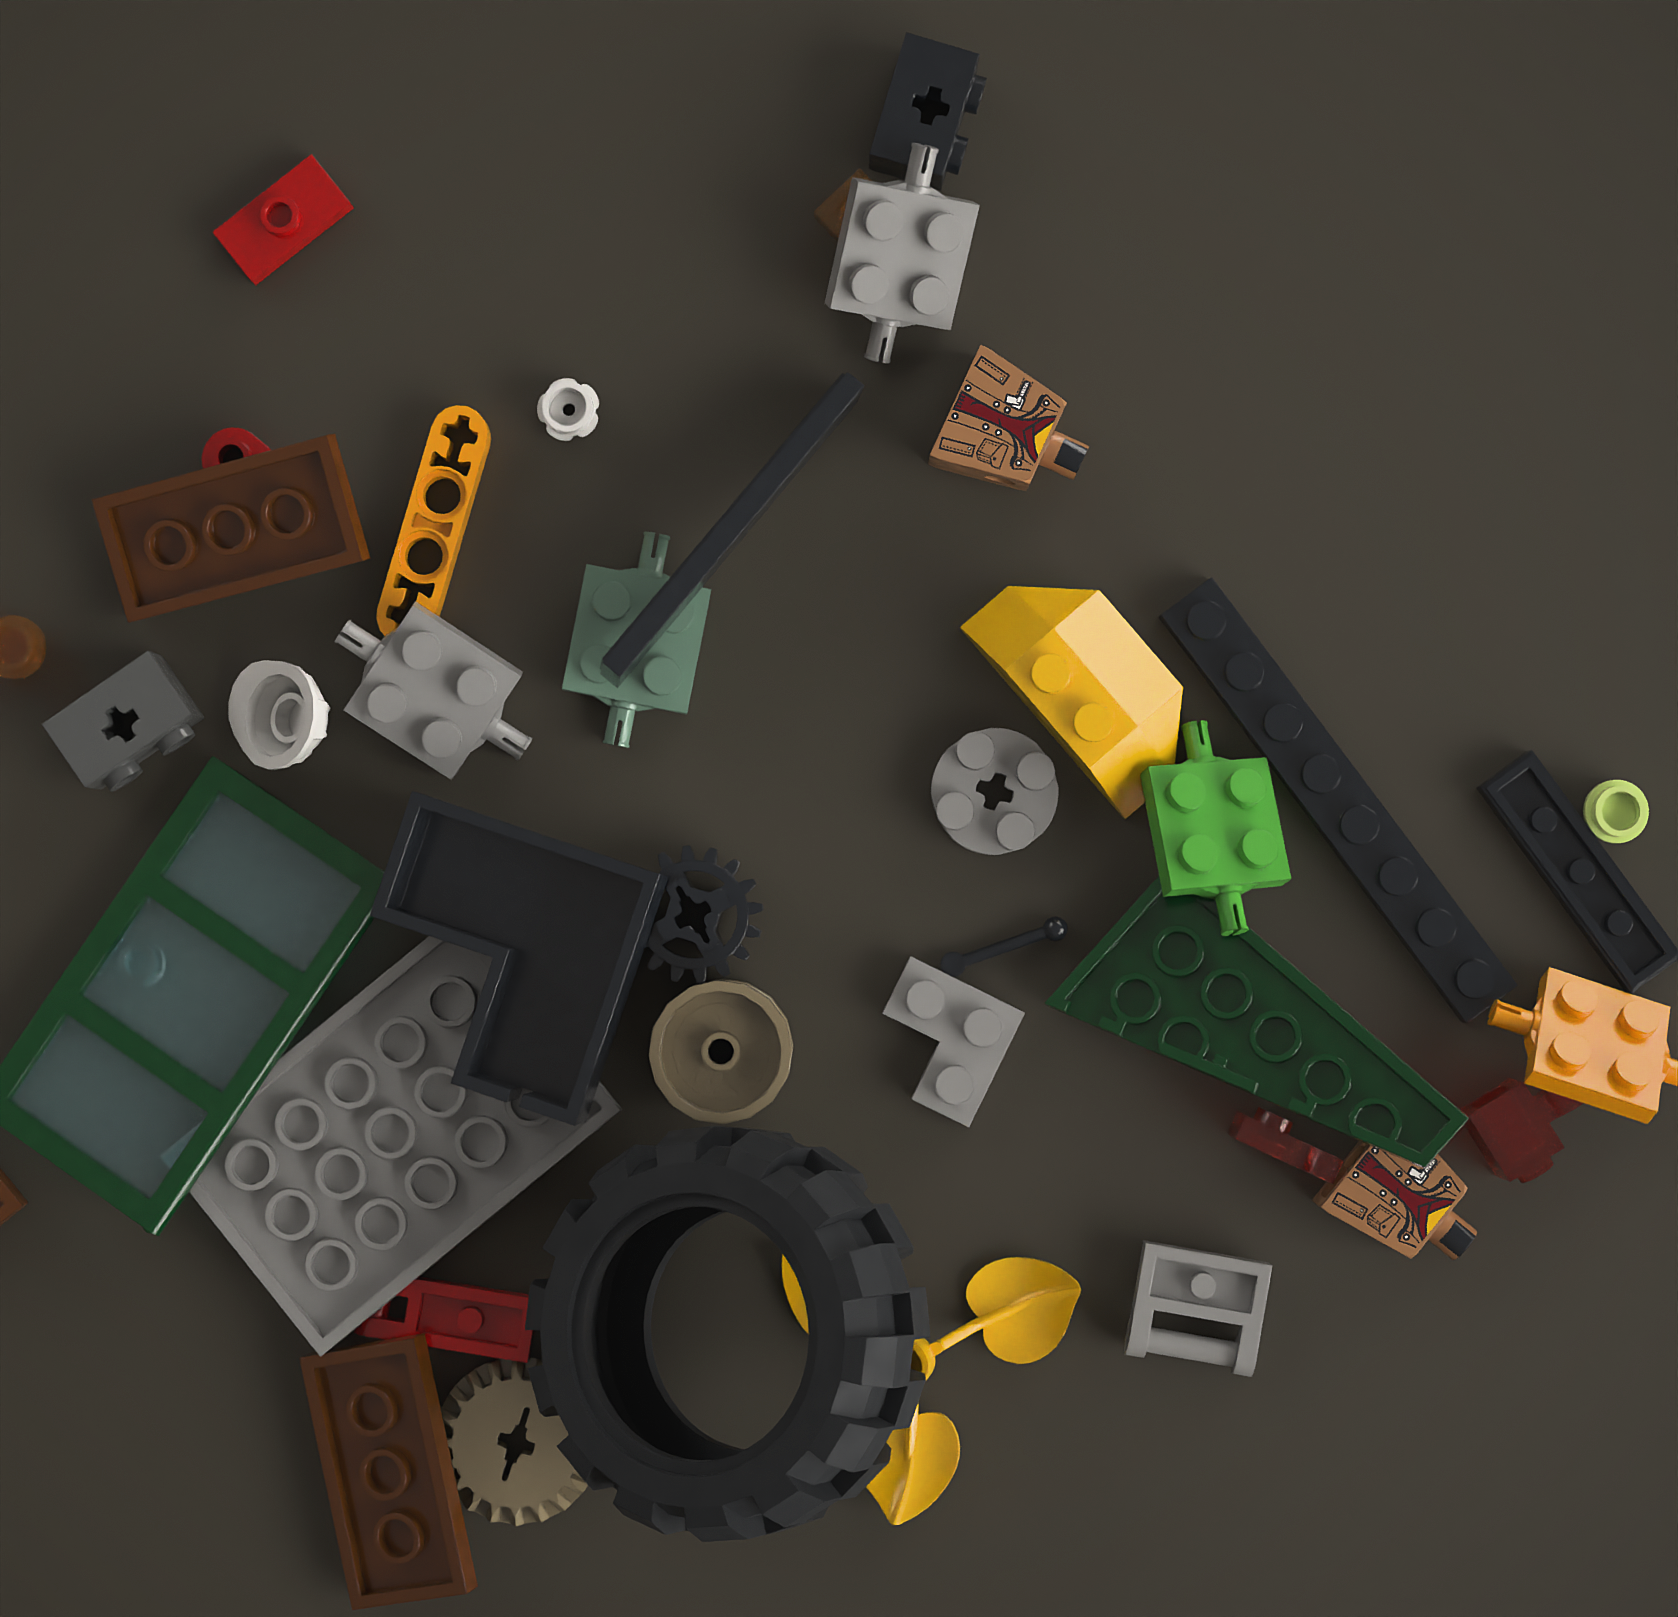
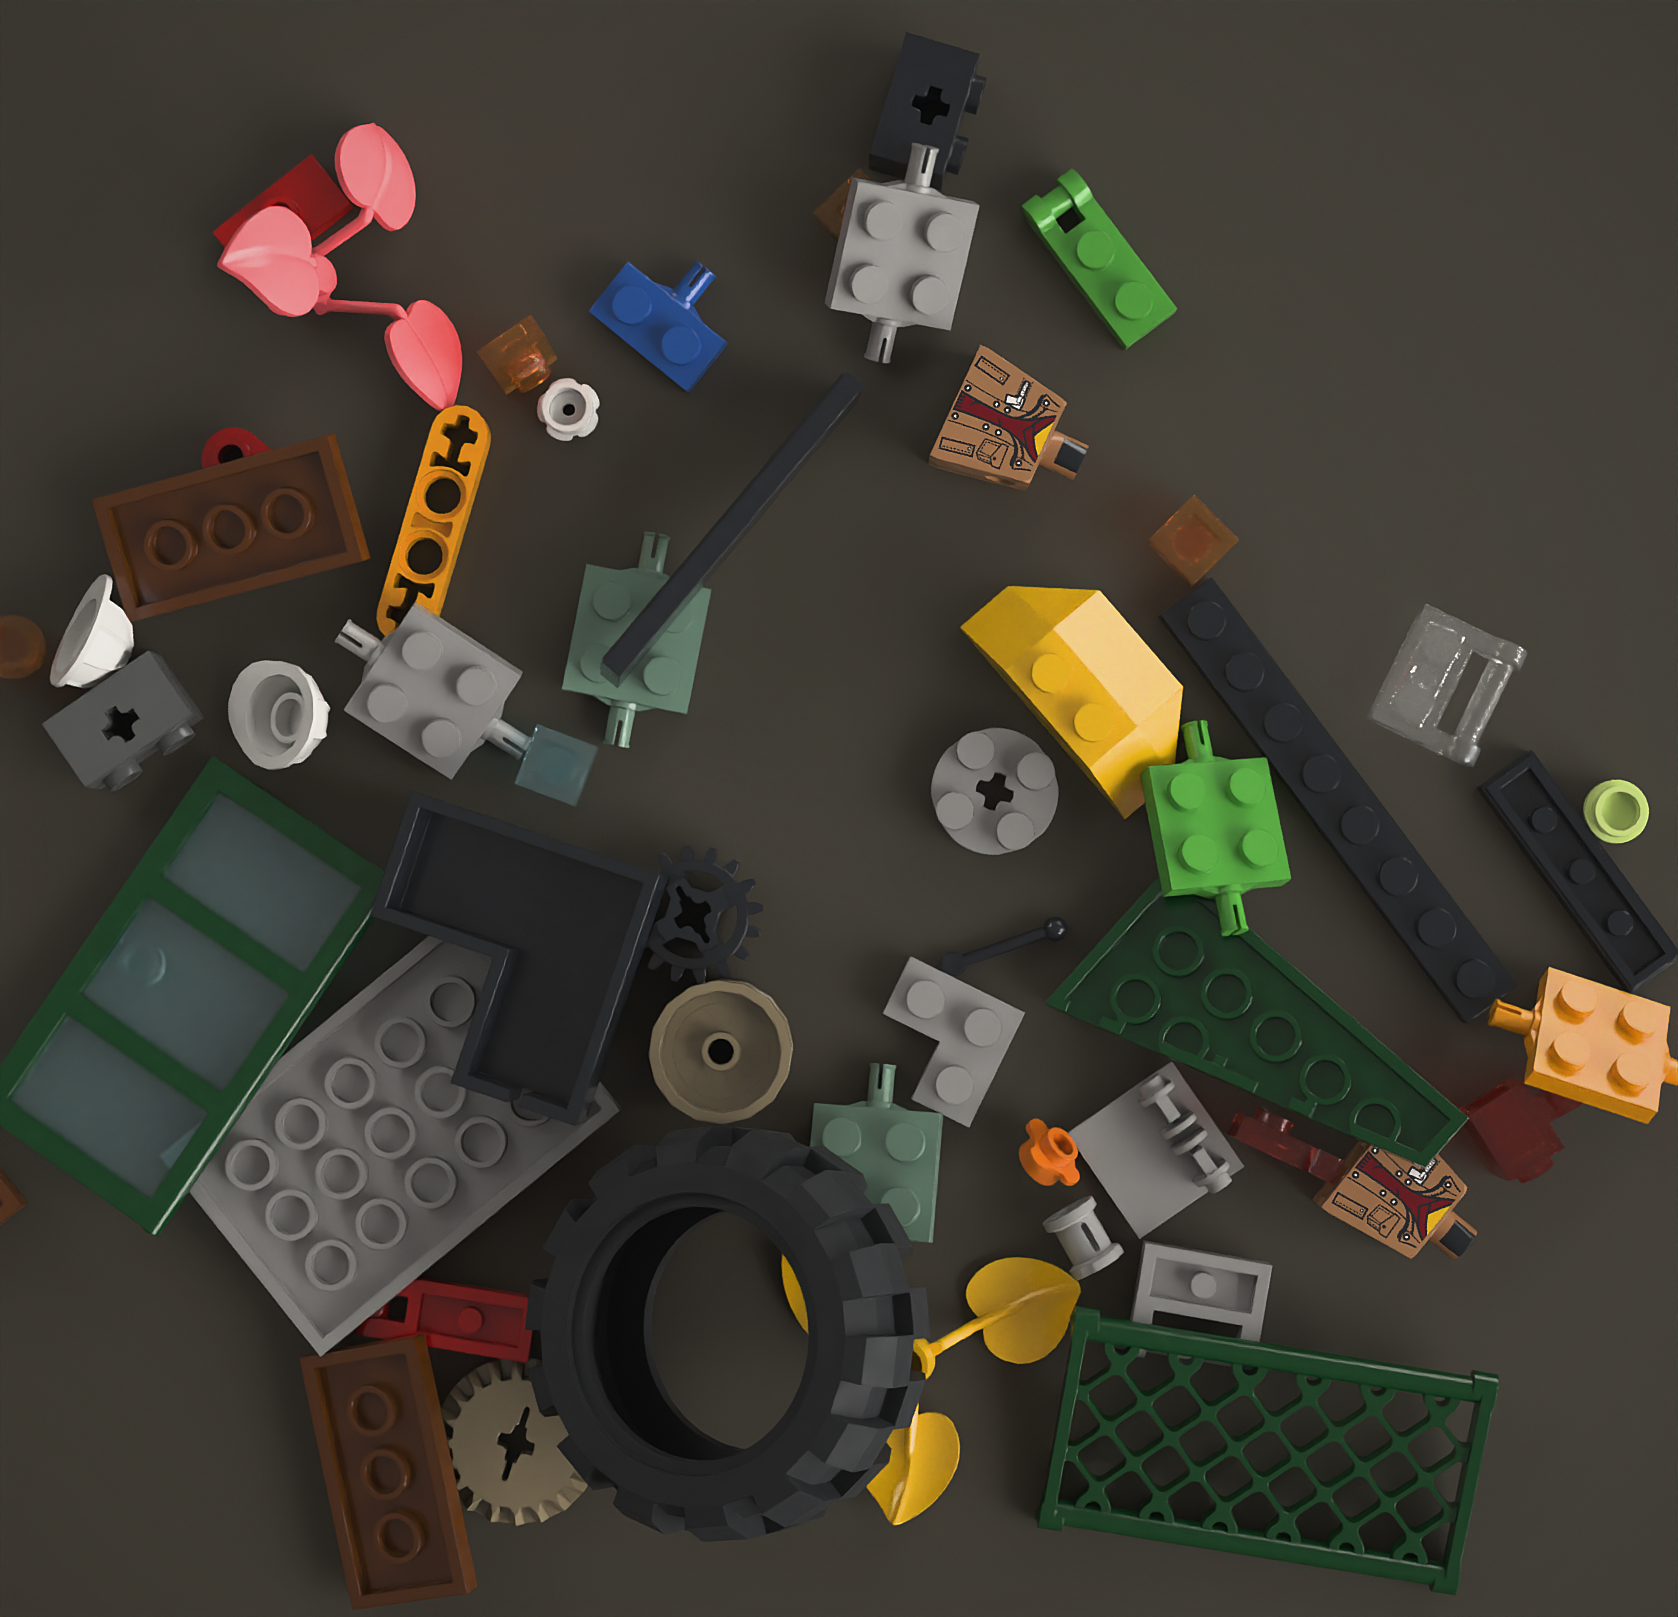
(95, 641): none -> white piece
(279, 265): none -> coral plant
(519, 356): none -> clear orange plate
(556, 765): none -> clear light blue plate
(662, 322): none -> blue plate
(891, 1149): none -> sand green plate
(1049, 1155): none -> orange plate
(1083, 1238): none -> light grey bush
(1099, 261): none -> bright green plate
(1156, 1150): none -> light grey hinge
(1192, 540): none -> clear orange plate
(1428, 675): none -> clear plate
(1441, 1576): none -> dark green door

